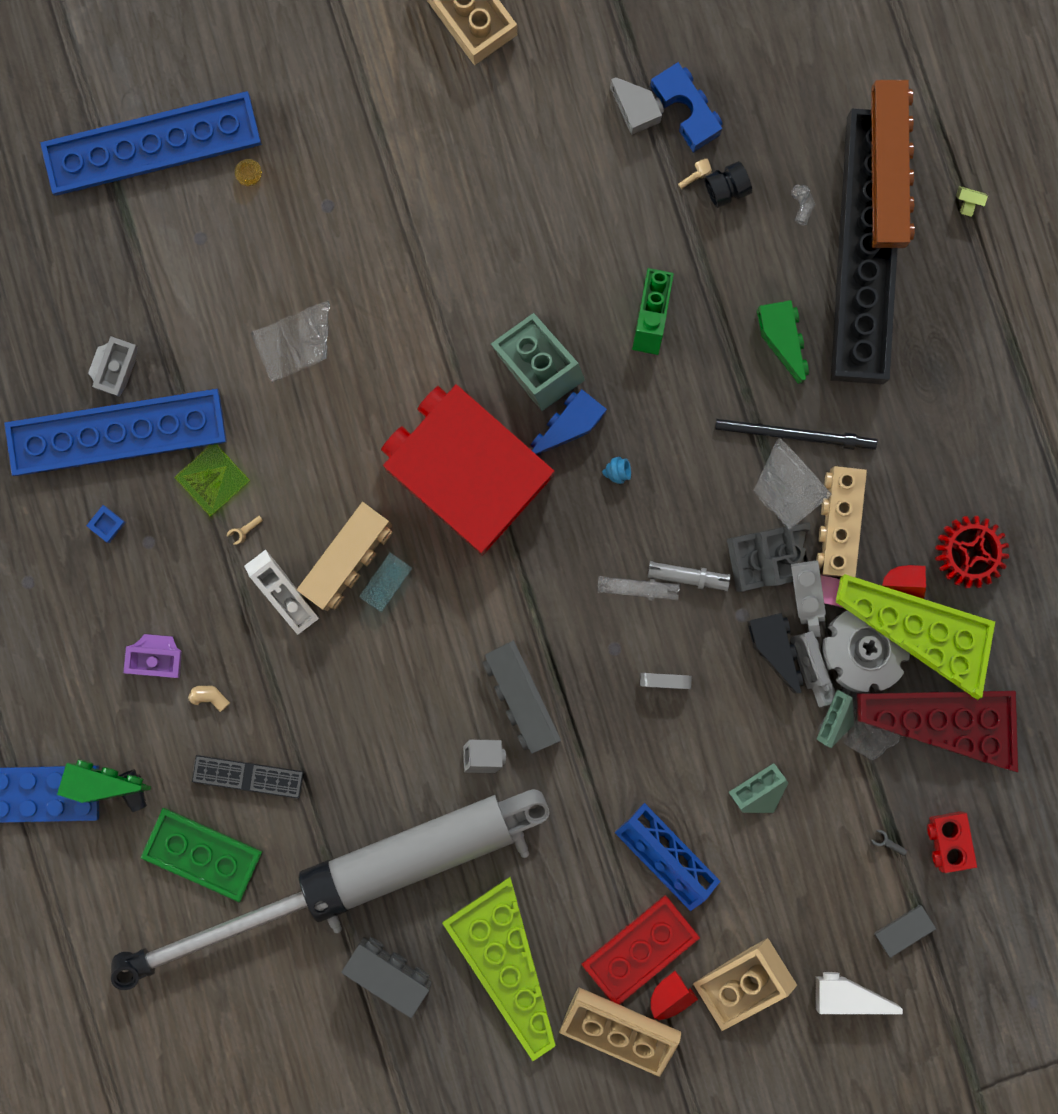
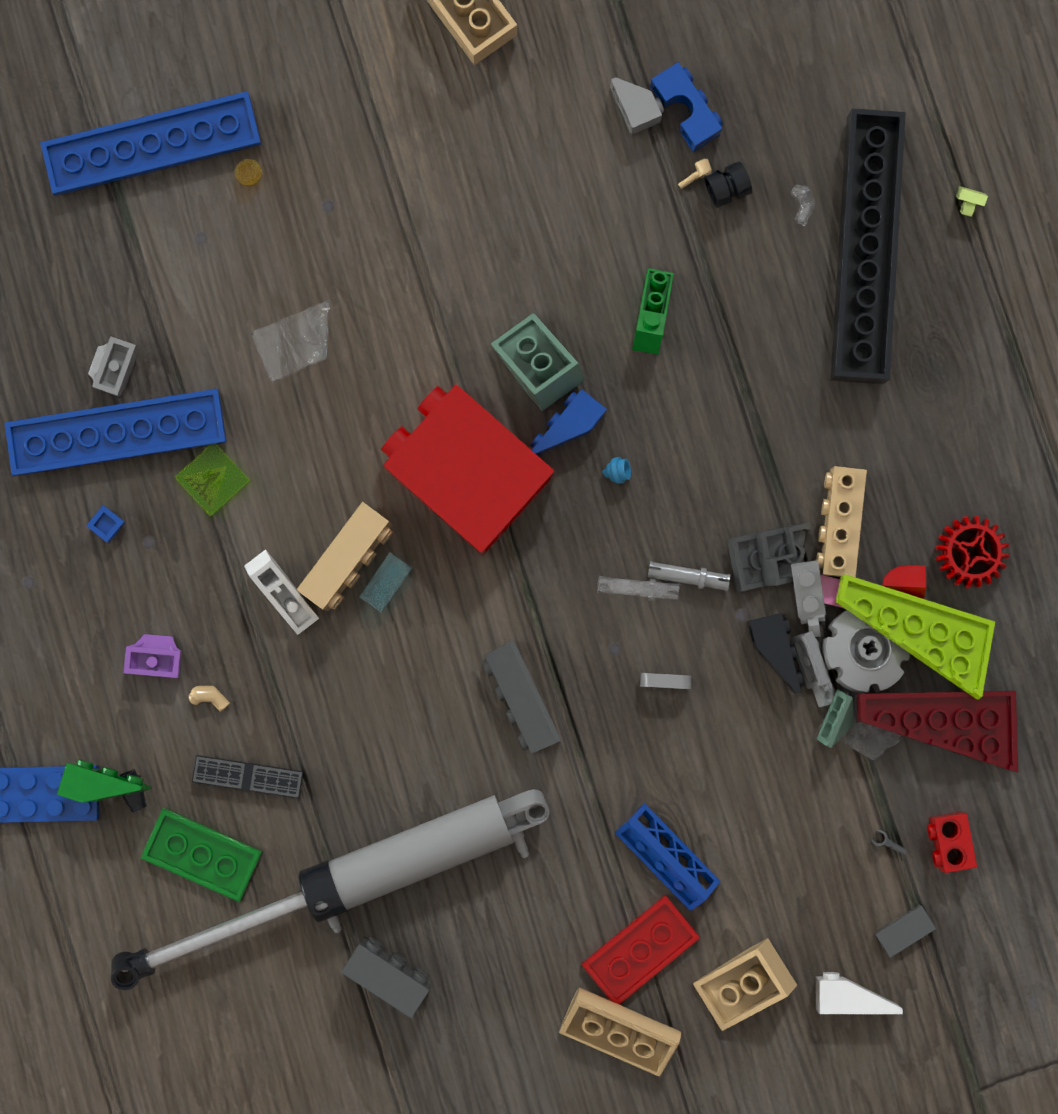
(244, 530): tan hand -> none
(483, 756): light grey brick -> none
(499, 953): lime wing -> none
(671, 997): red brick -> none
(761, 791): sand green slope -> none
(780, 333): green slope -> none
(789, 486): clear slope -> none
(848, 440): black bar -> none
(891, 164): dark orange brick -> none

